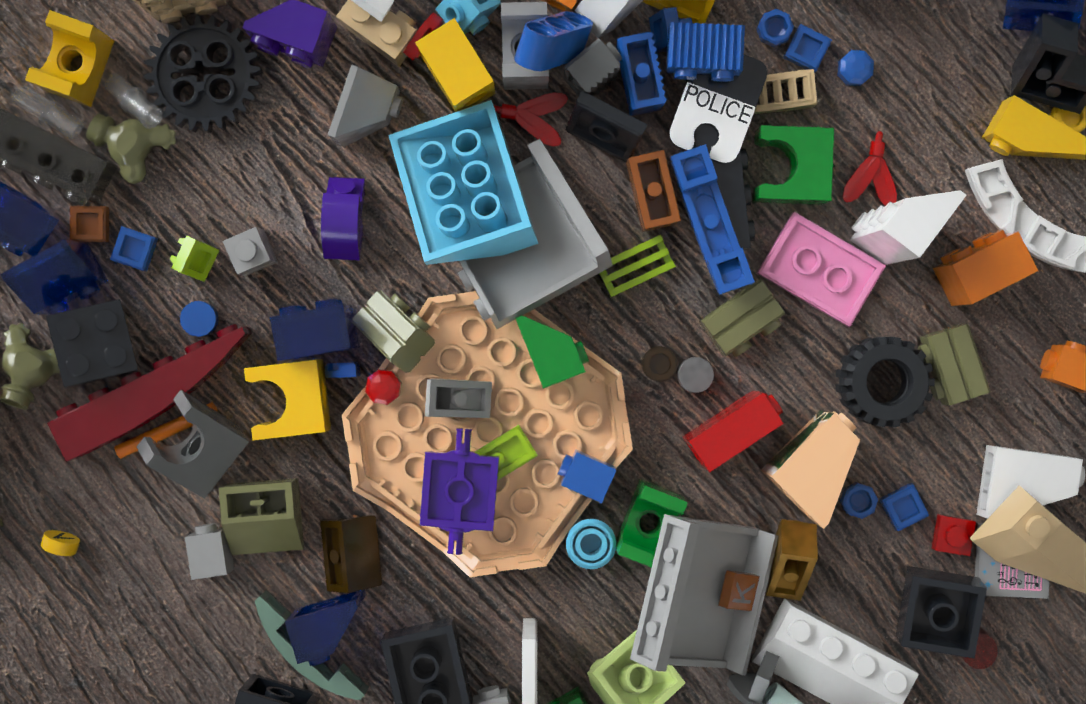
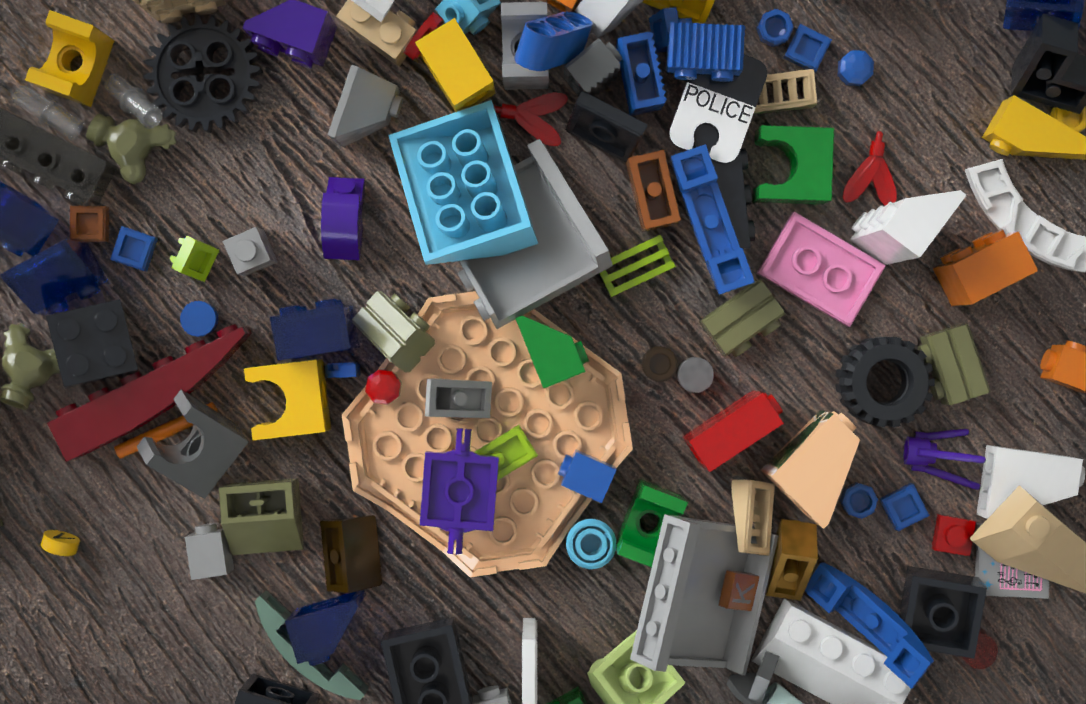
(752, 504): none -> tan slope
(873, 619): none -> blue slope
(921, 452): none -> dark purple plant

